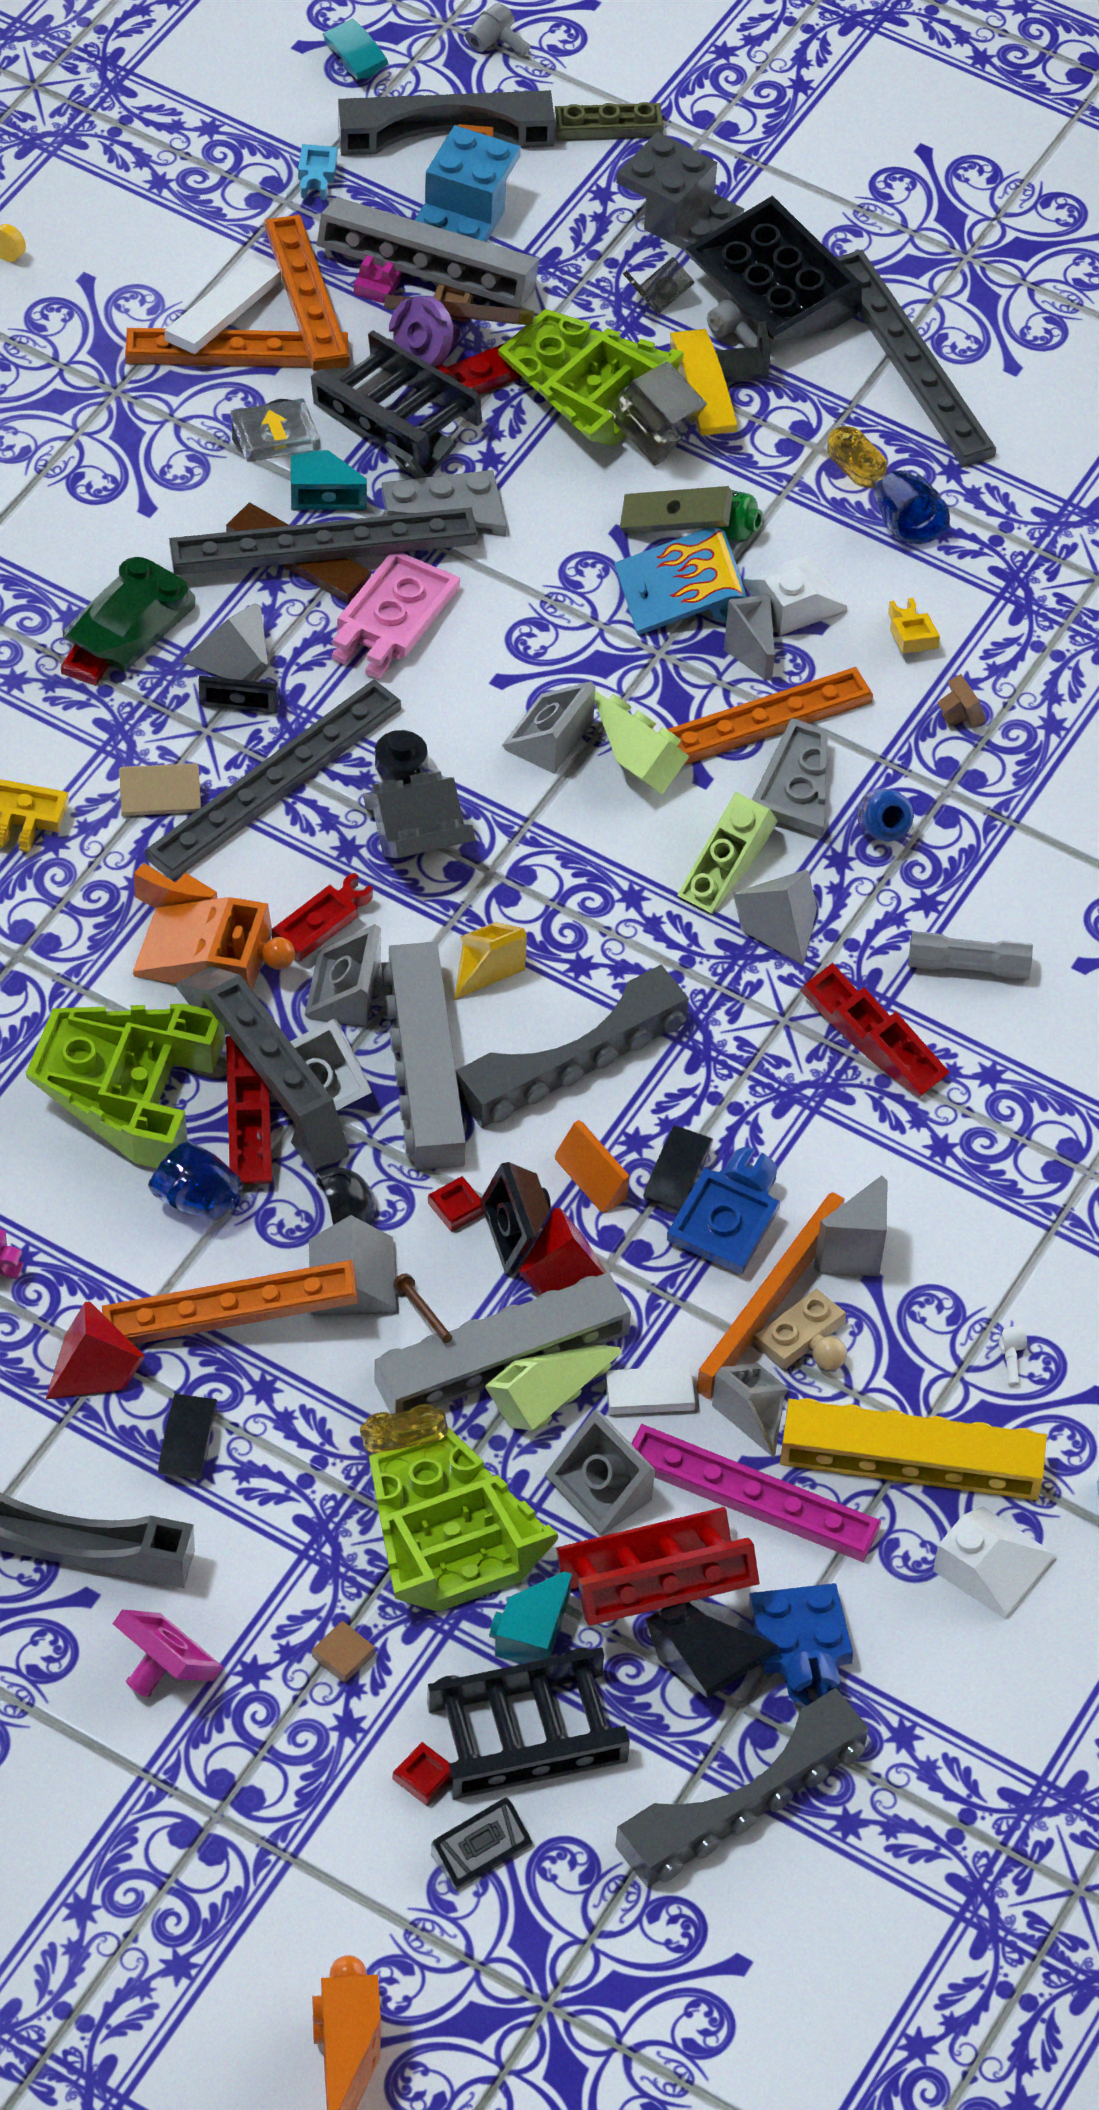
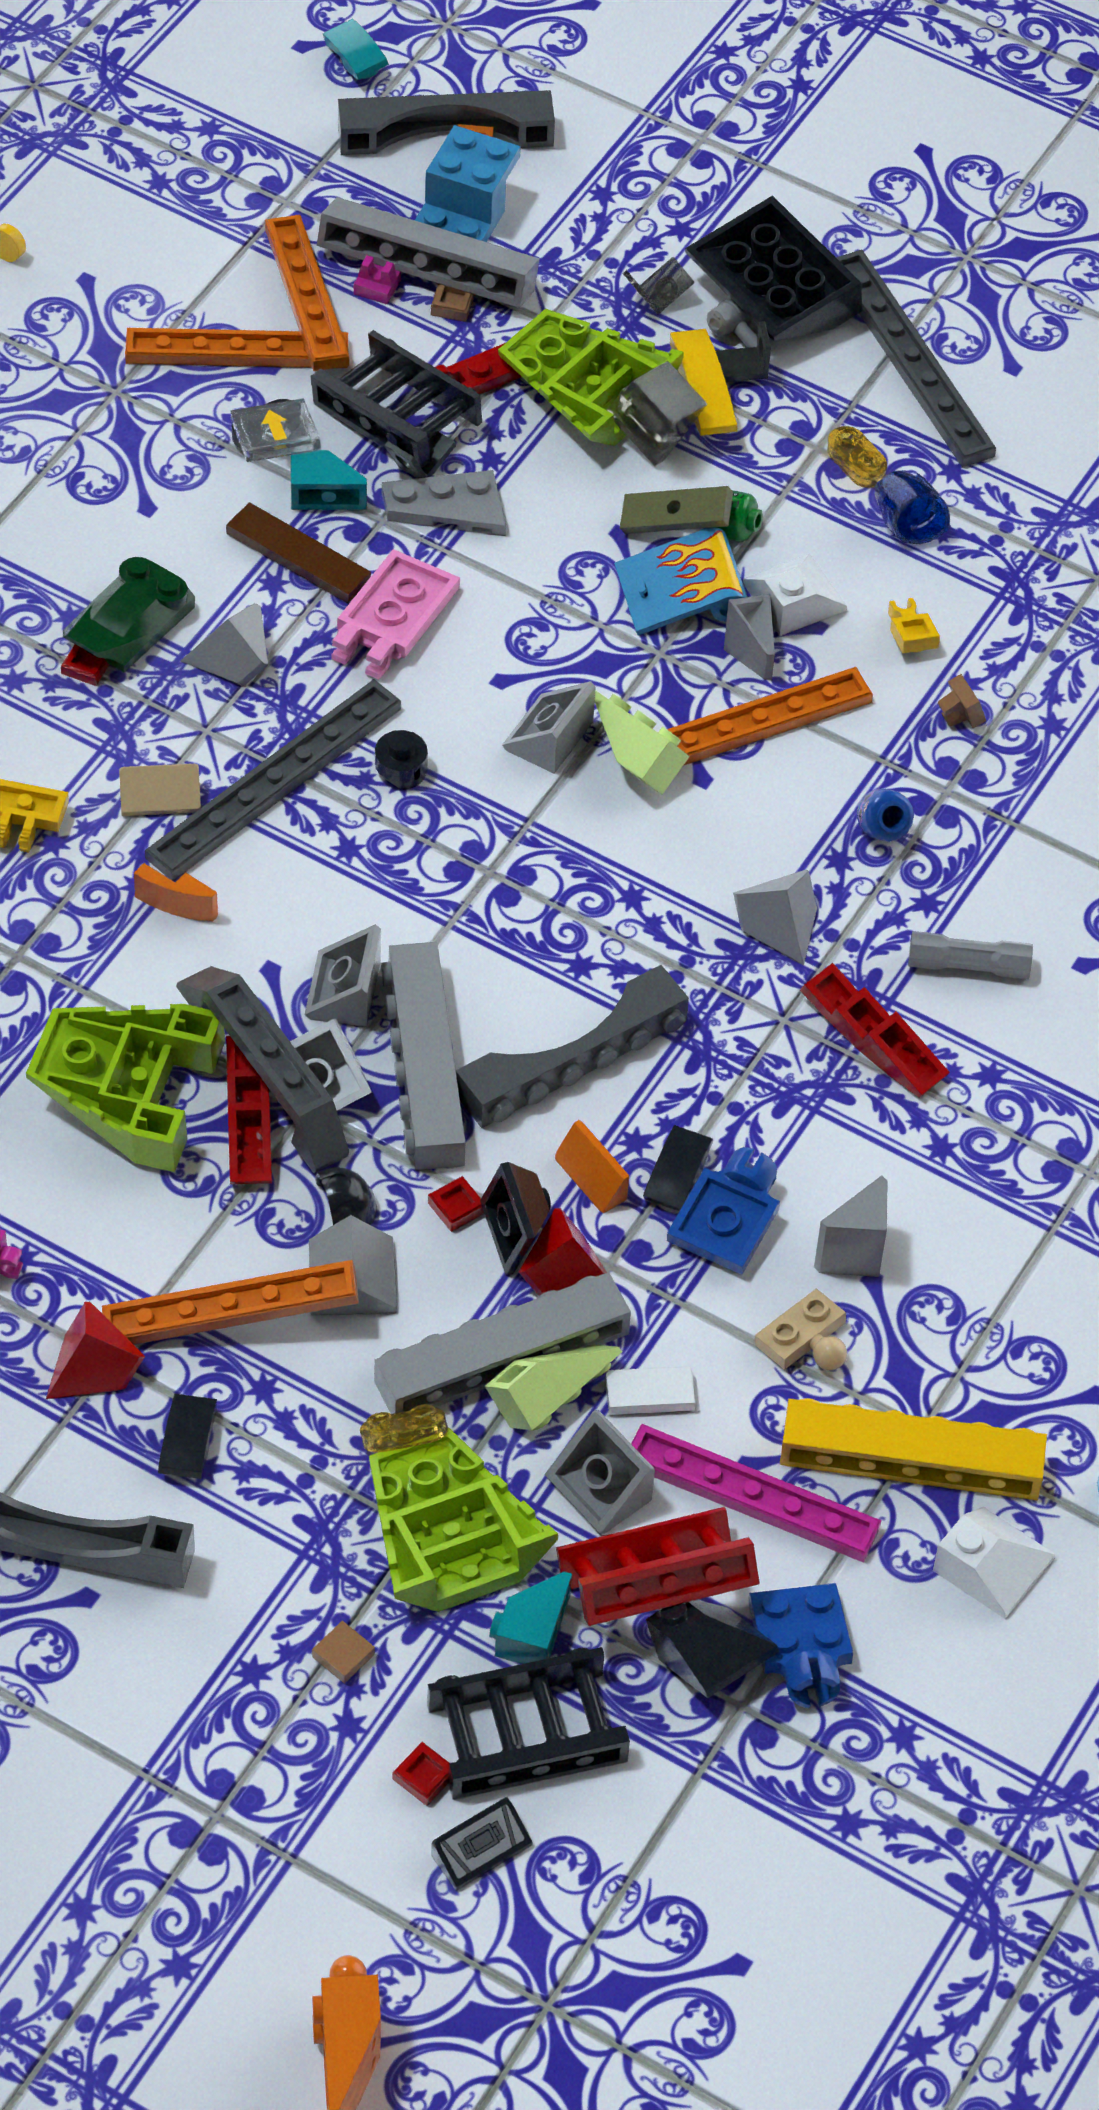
(165, 1651): dark pink tile -> none
(205, 1188): clear blue helmet -> none
(213, 934): orange slope -> none
(222, 305): white tile -> none
(238, 694): black slope -> none
(317, 168): medium azure plate -> none
(322, 541): dark grey tile -> none
(323, 916): red plate -> none
(404, 1285): reddish brown piece -> none
(417, 814): dark grey bracket -> none
(424, 329): medium lavender tile -> none
(474, 311): reddish brown tile -> none
(490, 956): yellow slope -> none
(495, 25): light grey piece -> none
(608, 121): olive tile -> none
(670, 1835): dark grey arch -> none
(677, 191): dark grey bracket -> none
(728, 852): yellowish green slope -> none
(751, 1401): light grey slope -> none
(766, 1298): orange tile -> none
(797, 778): light grey wing -> none
(1012, 1340): white hand -> none

